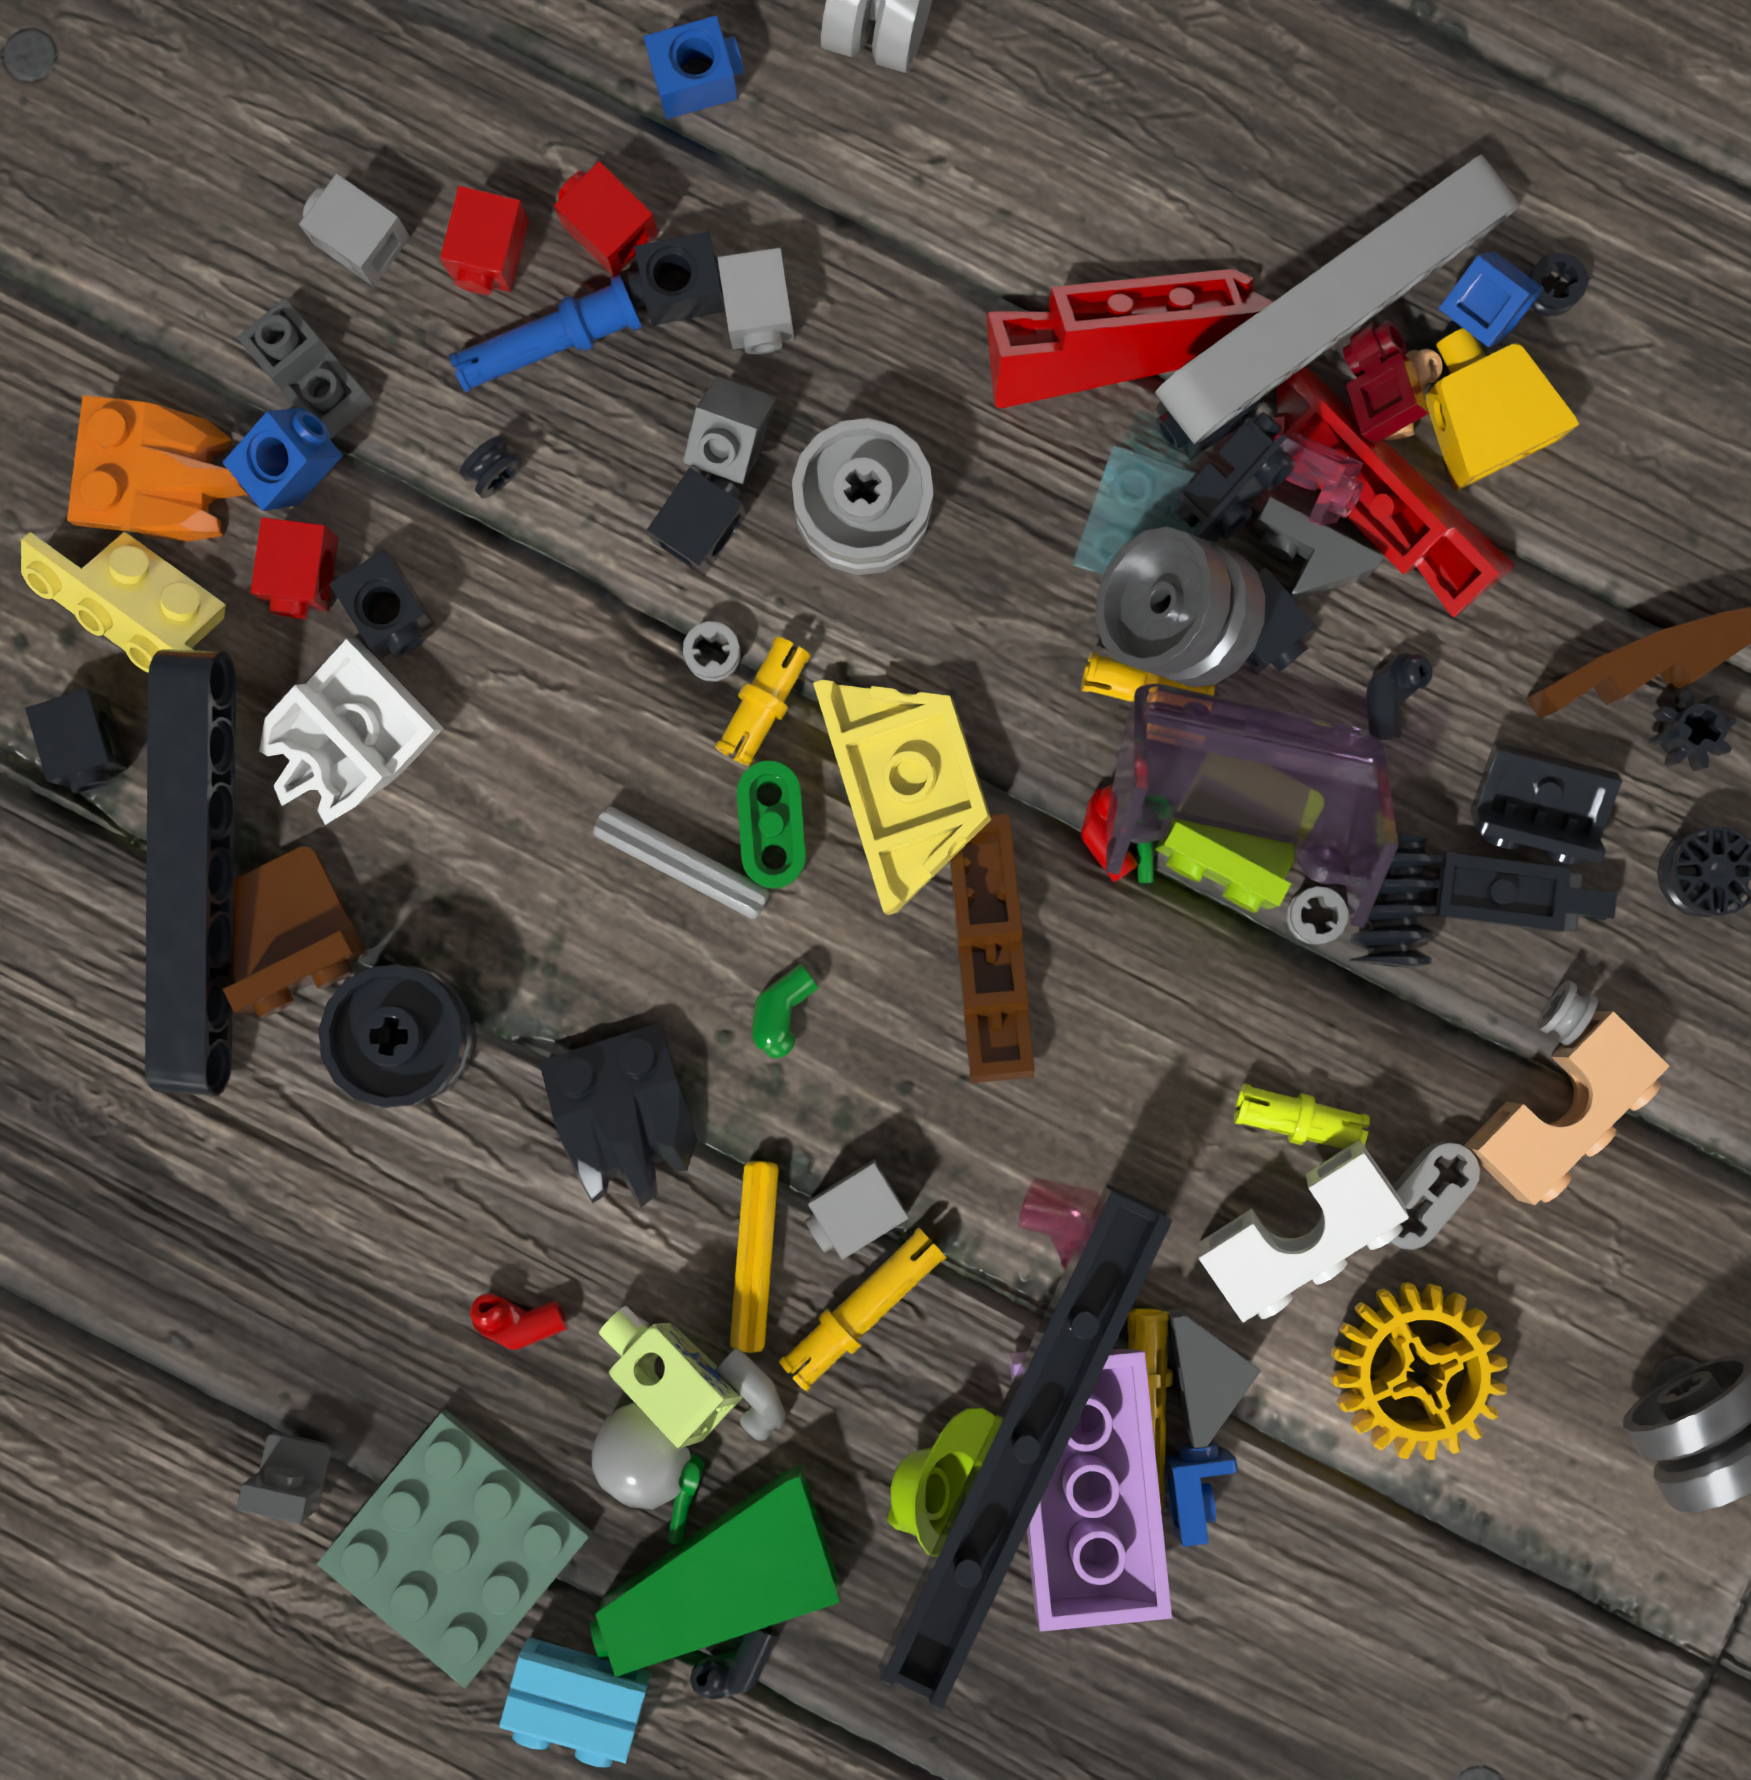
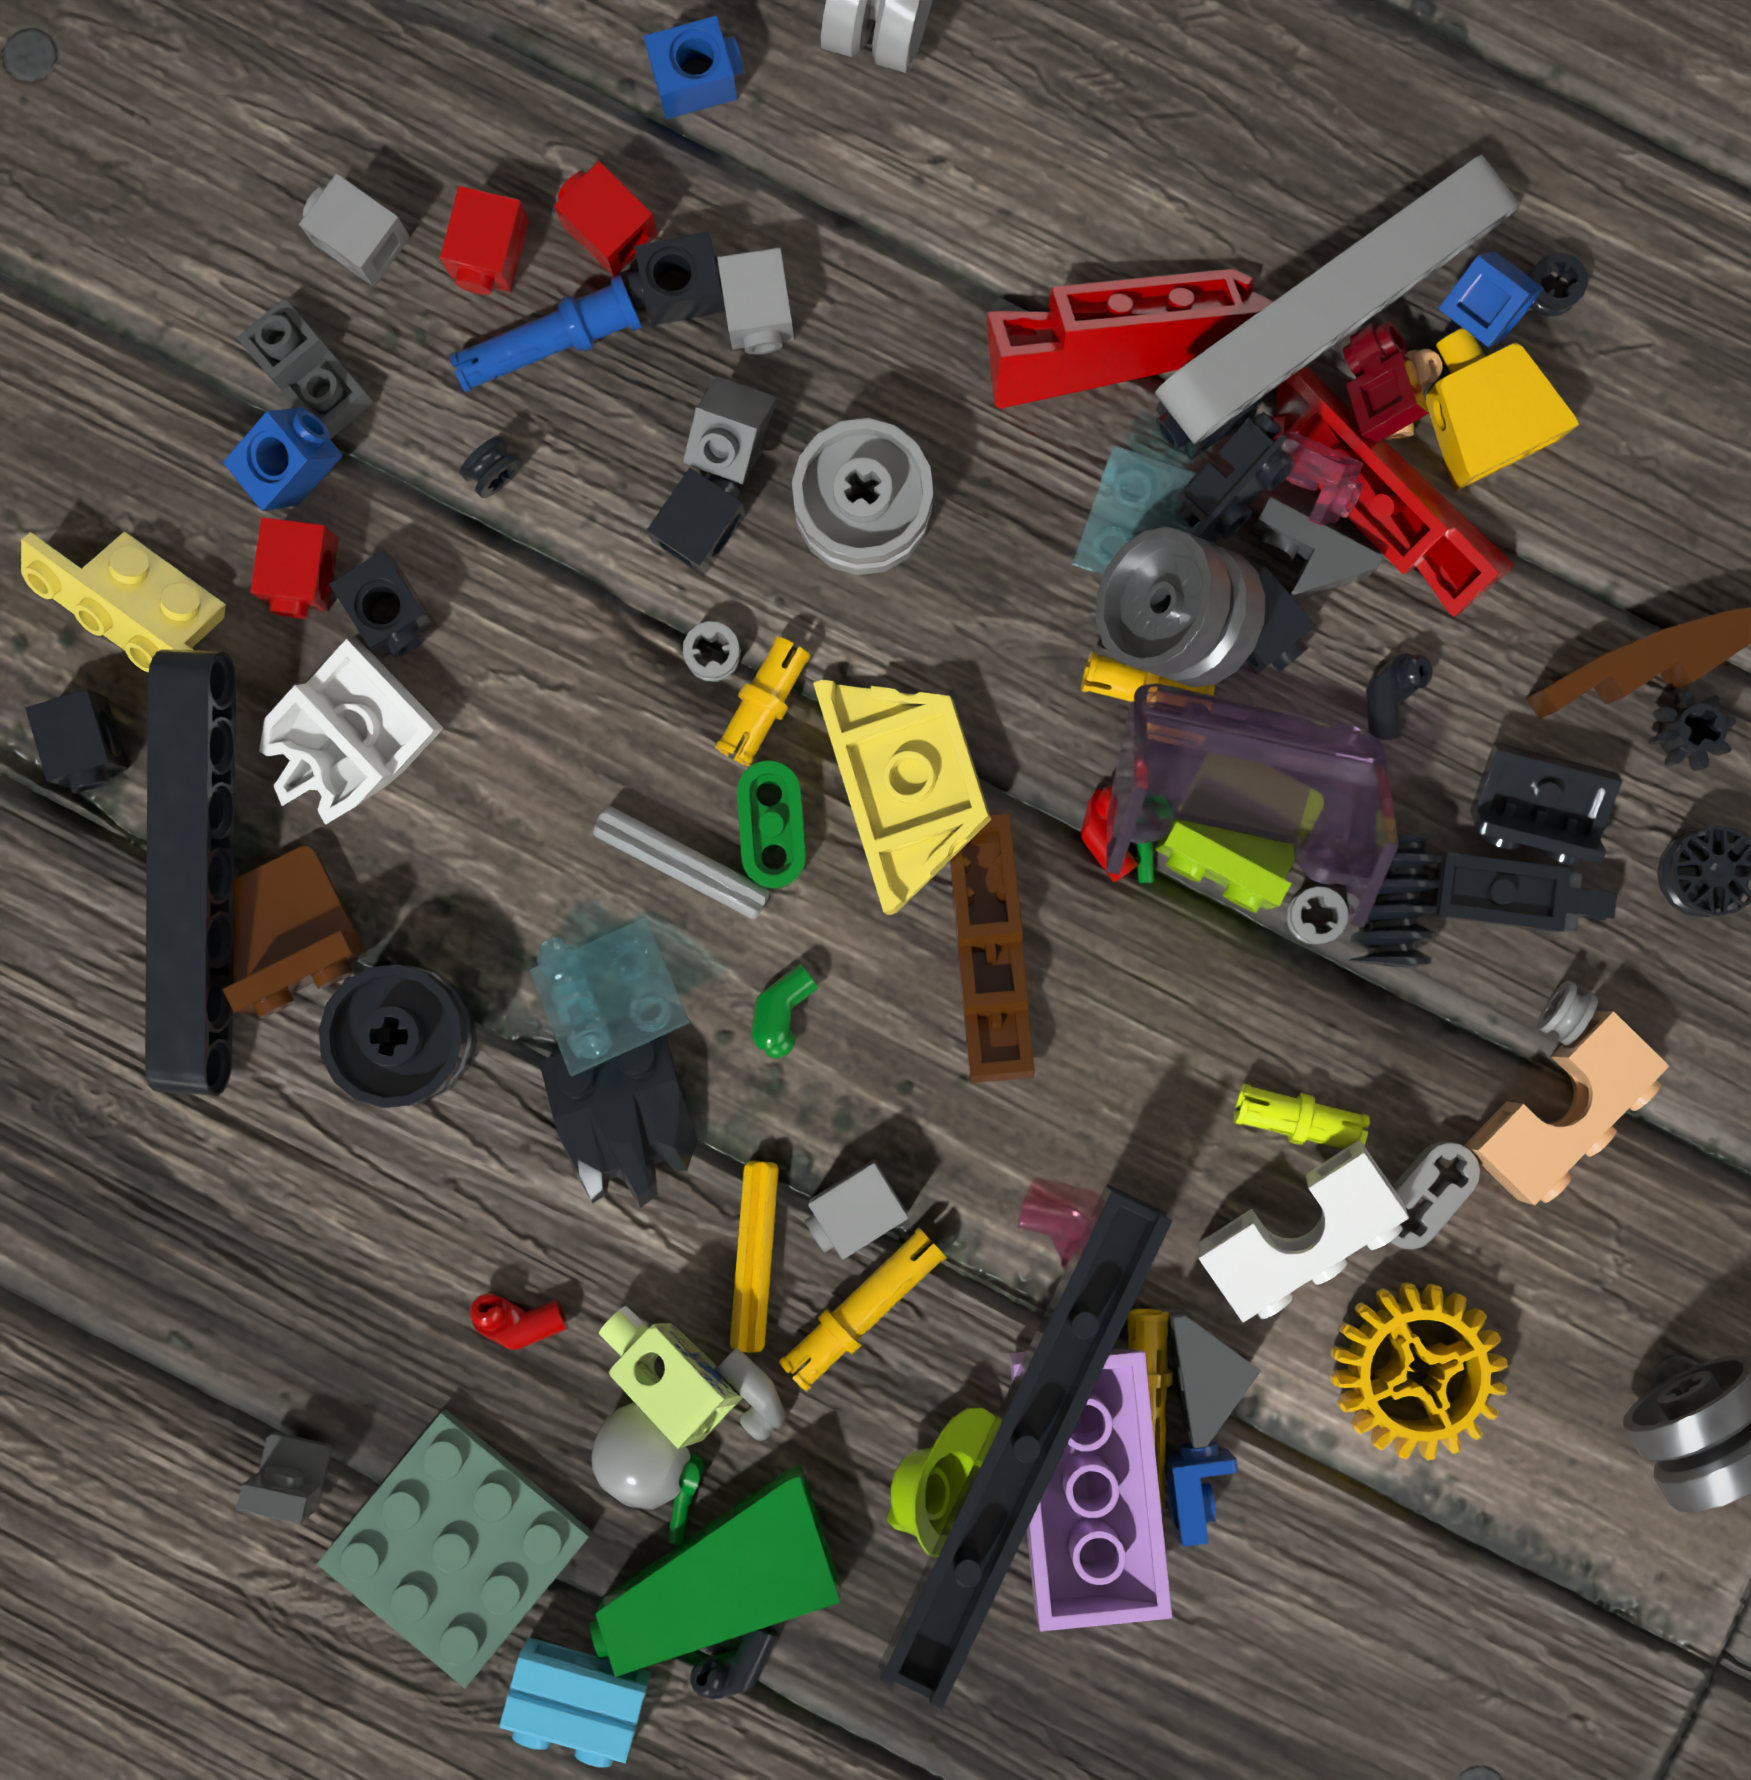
(148, 471): orange plate -> none
(607, 995): none -> clear light blue hinge

